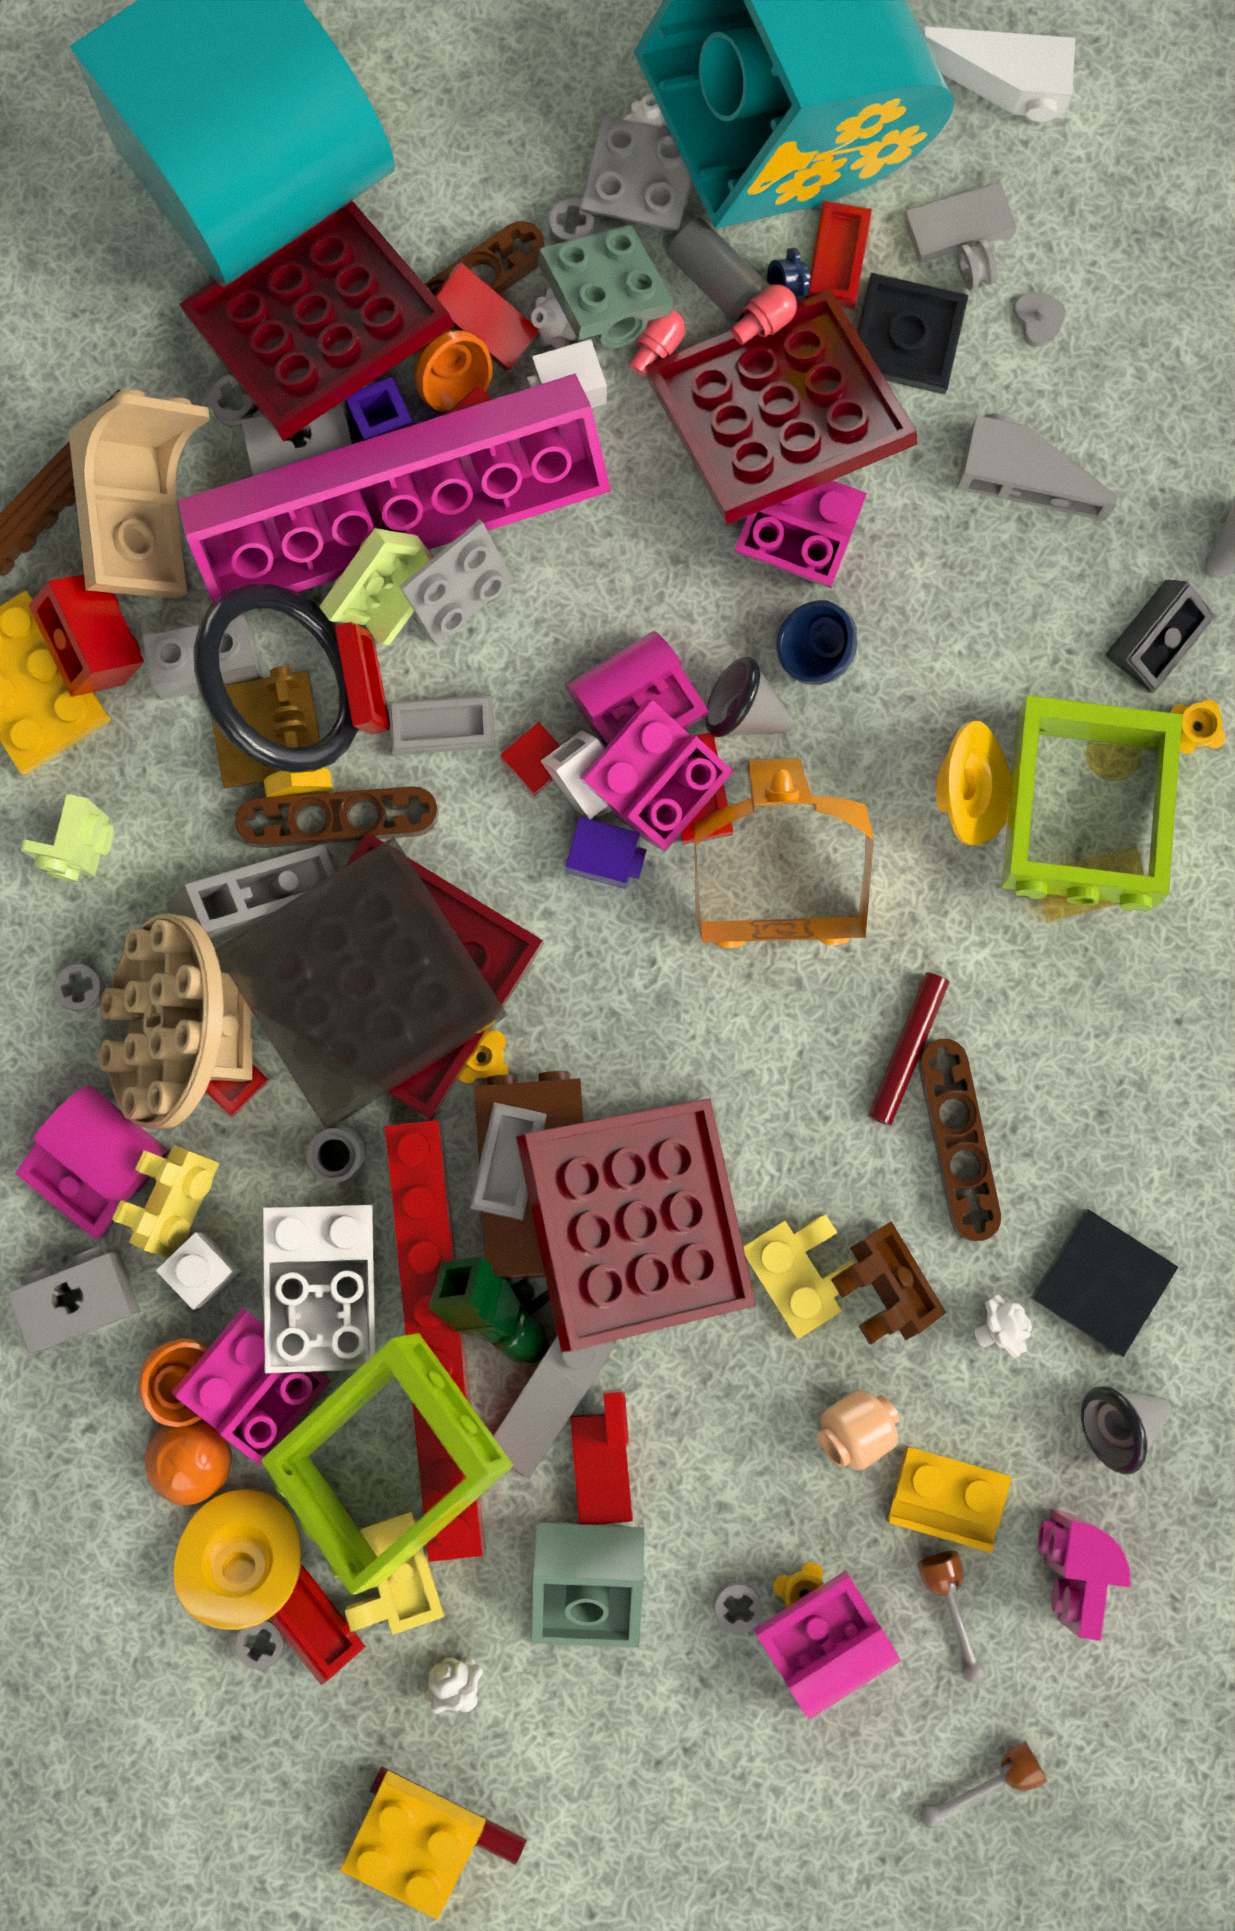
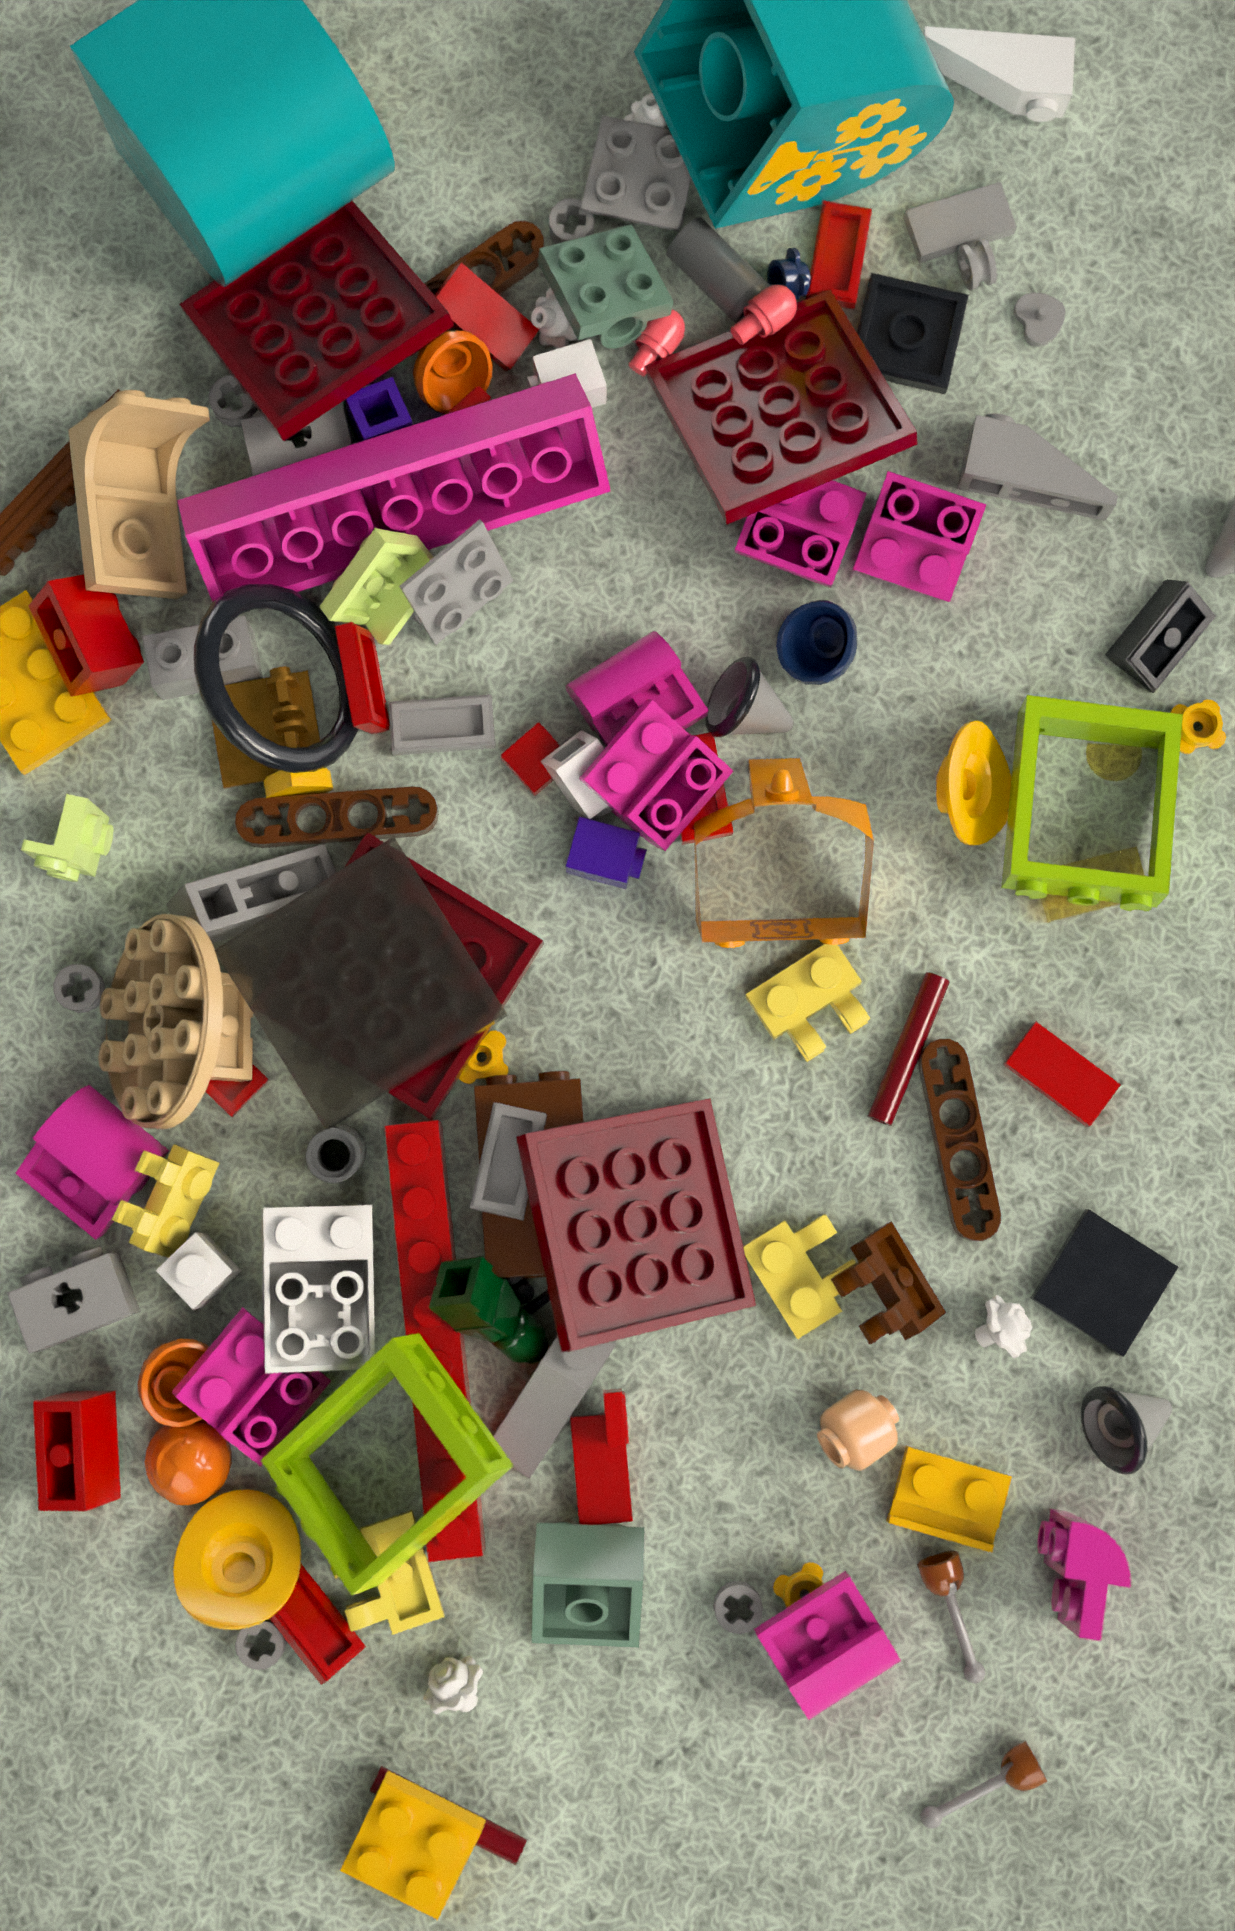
(76, 1450): none -> red brick
(805, 989): none -> light yellow plate
(919, 536): none -> dark pink brick
(1061, 1074): none -> red tile

